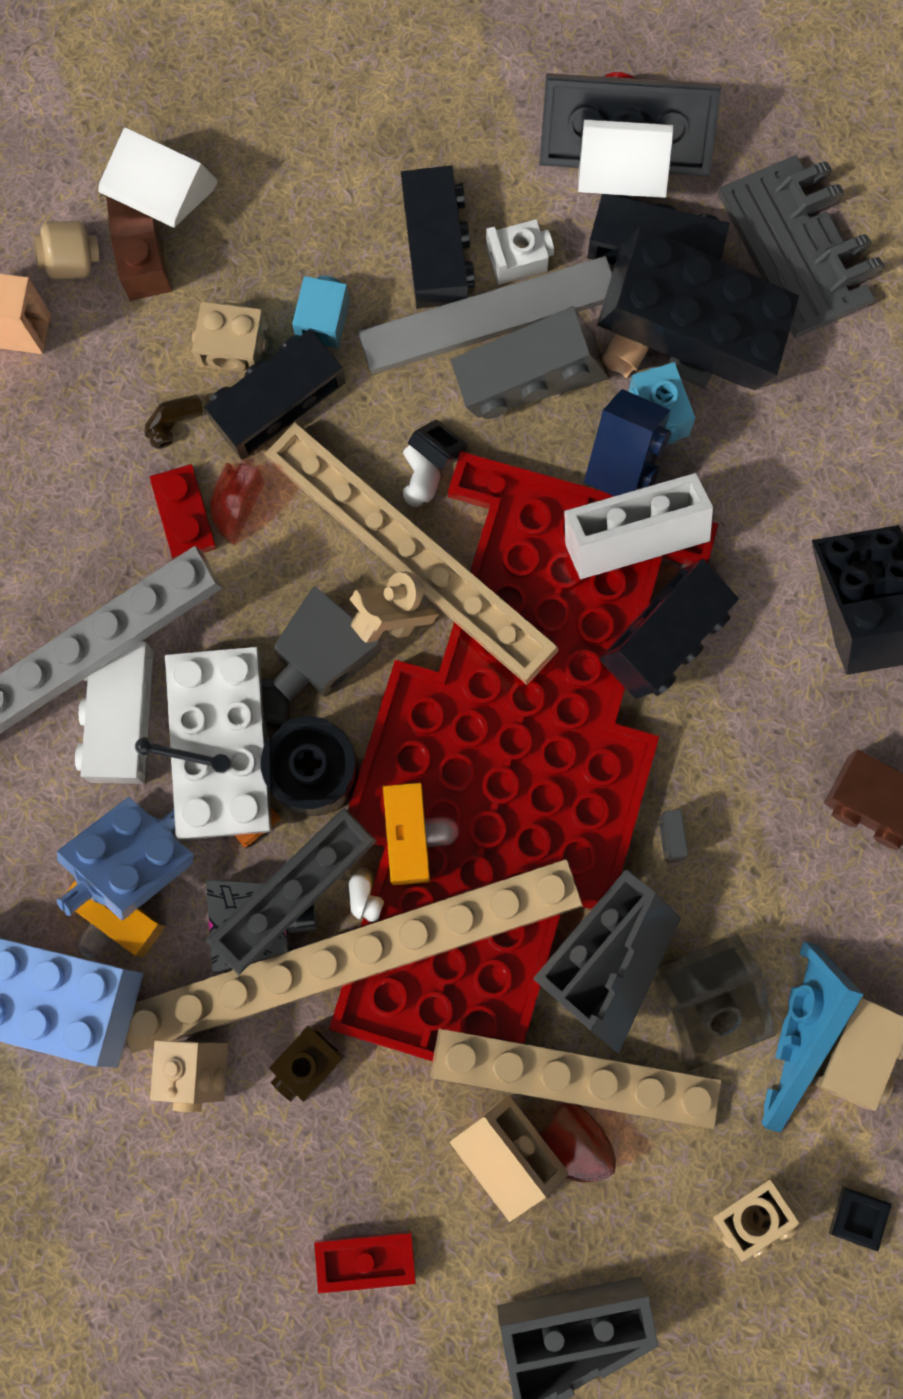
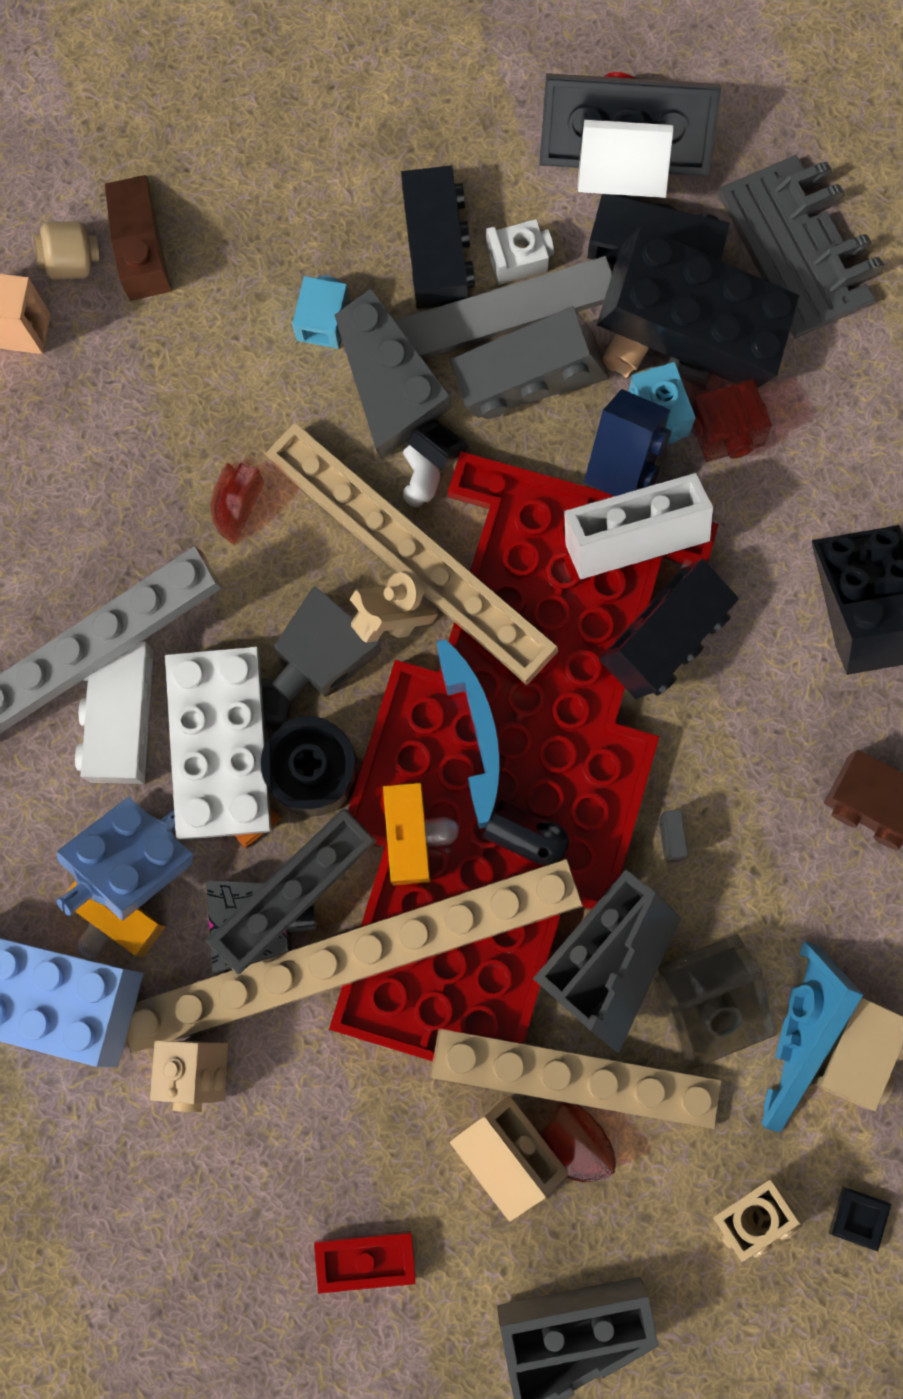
(155, 179): white slope -> none
(165, 417): dark brown arm -> none
(182, 510): red plate -> none
(219, 763): black hinge -> none
(229, 336): tan head -> none
(275, 393): black brick -> none
(323, 1060): dark brown brick -> none
(361, 901): white arm -> none
(389, 374): none -> dark grey wedge
(457, 679): none -> dark azure slope
(527, 834): none -> black piece
(730, 421): none -> clear red head

